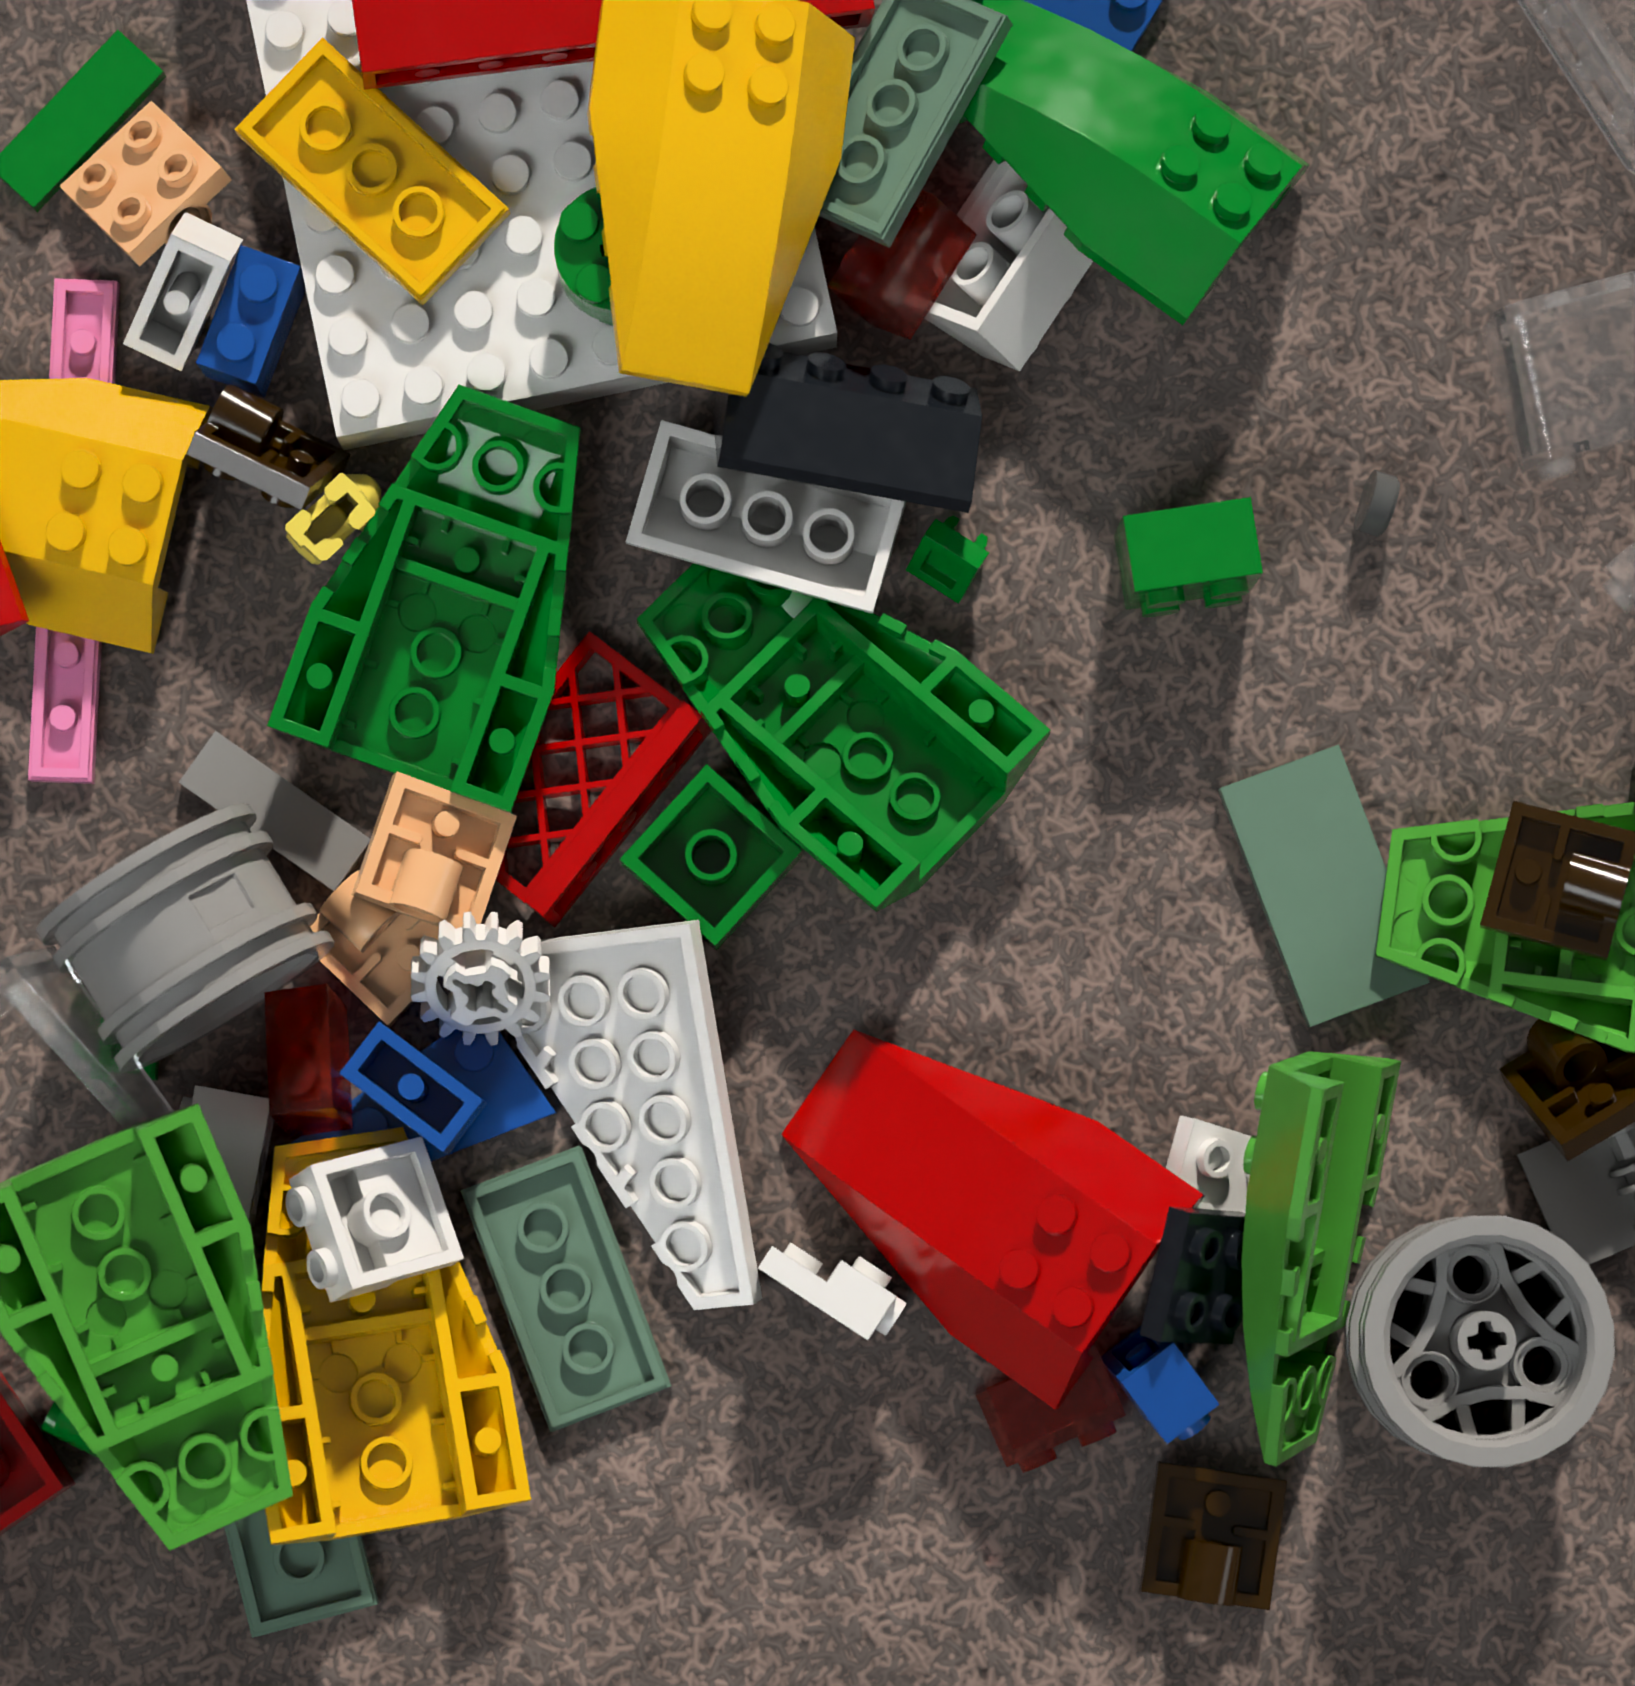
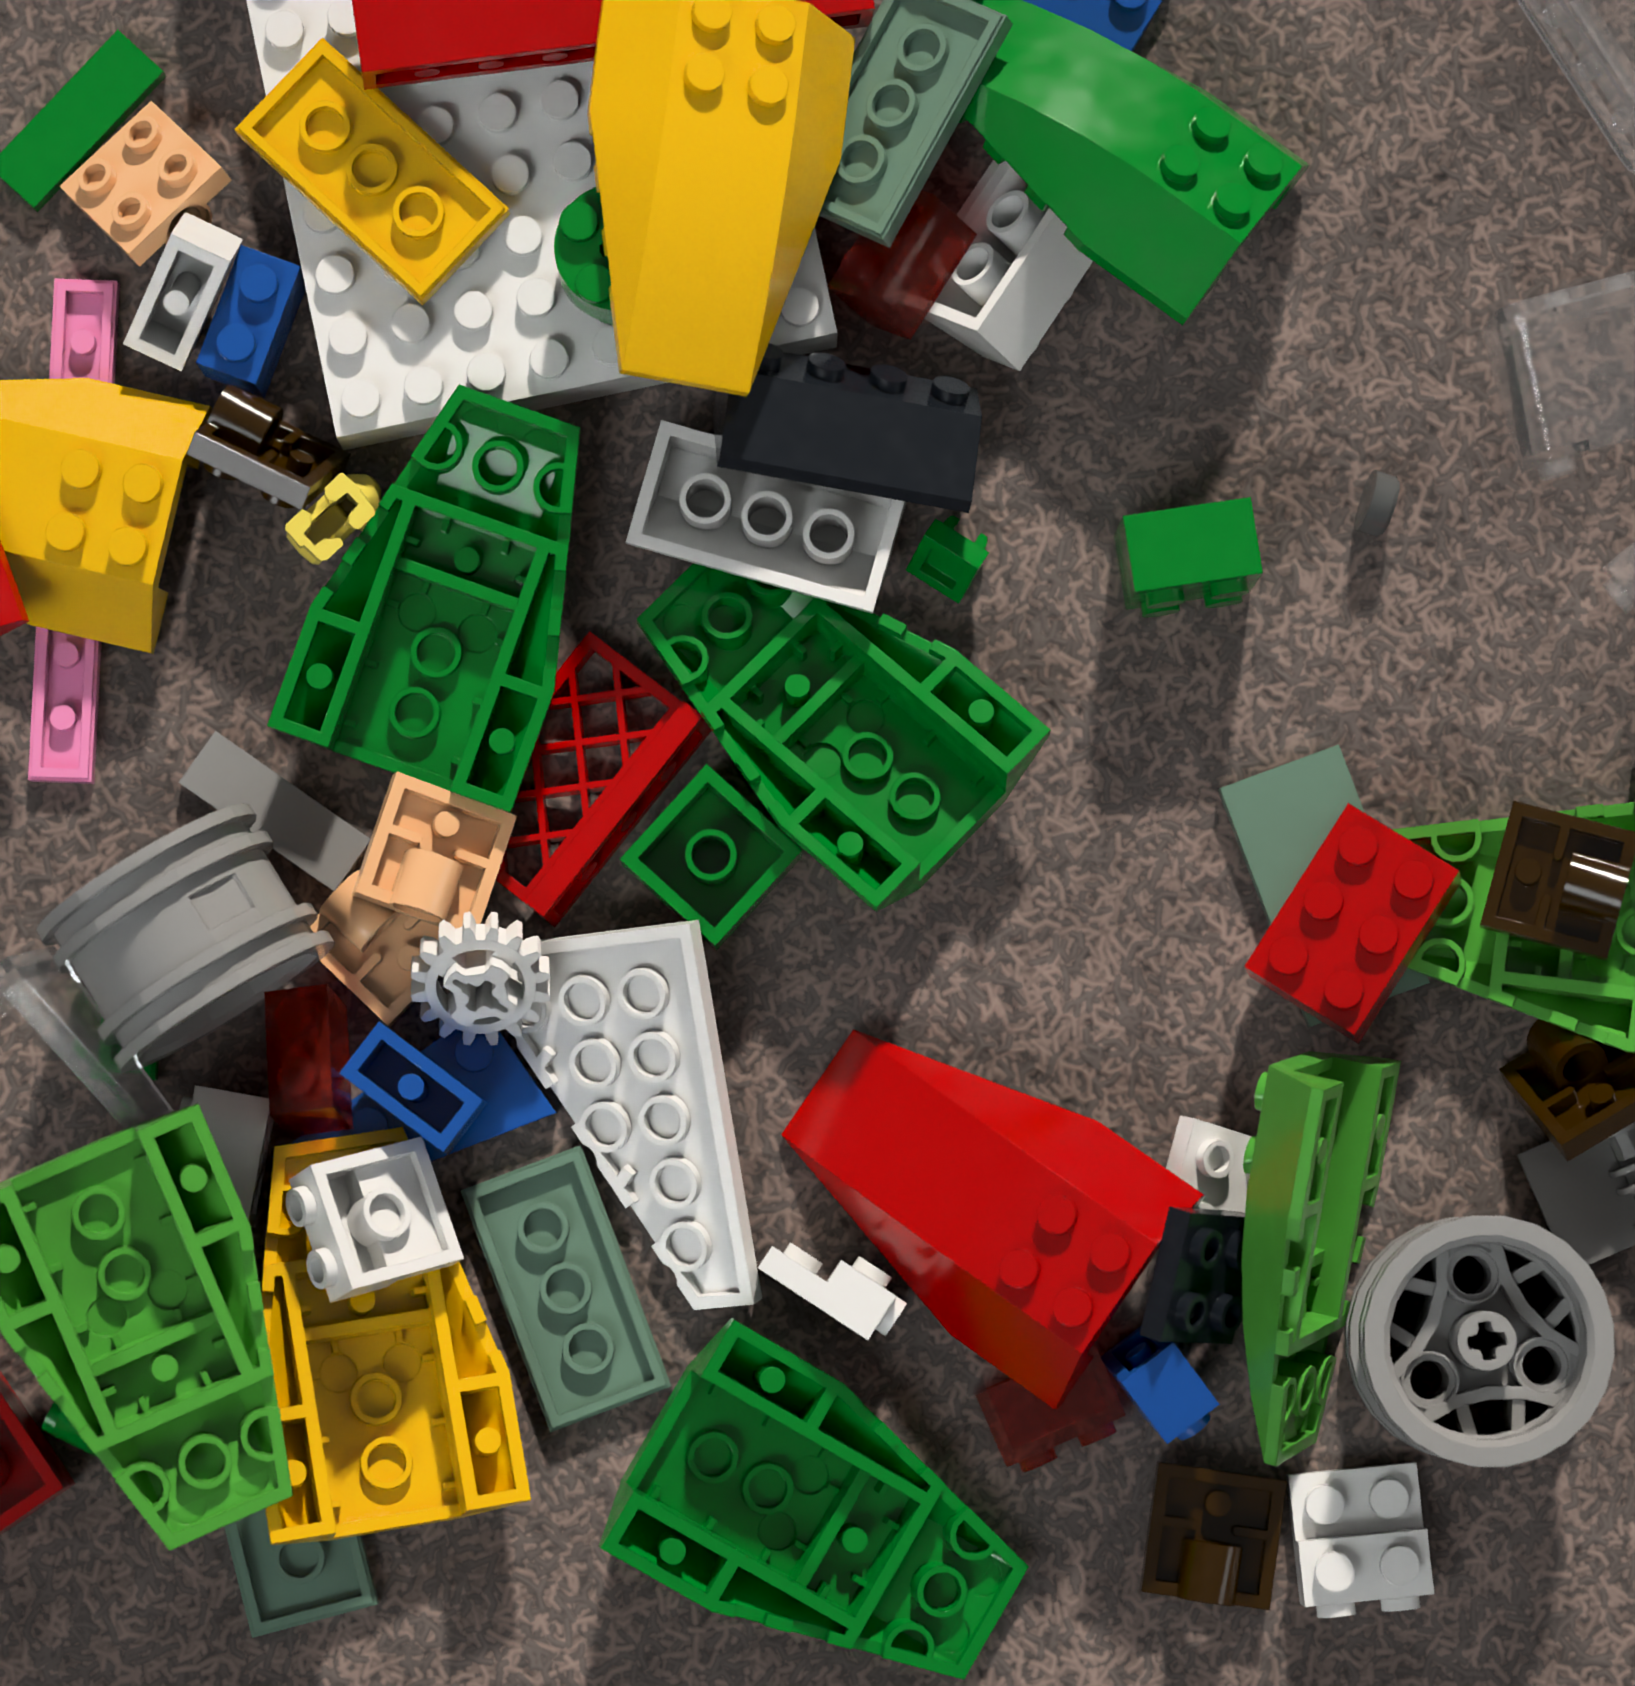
(806, 1514): none -> green wedge
(1353, 923): none -> red brick
(1359, 1538): none -> white plate

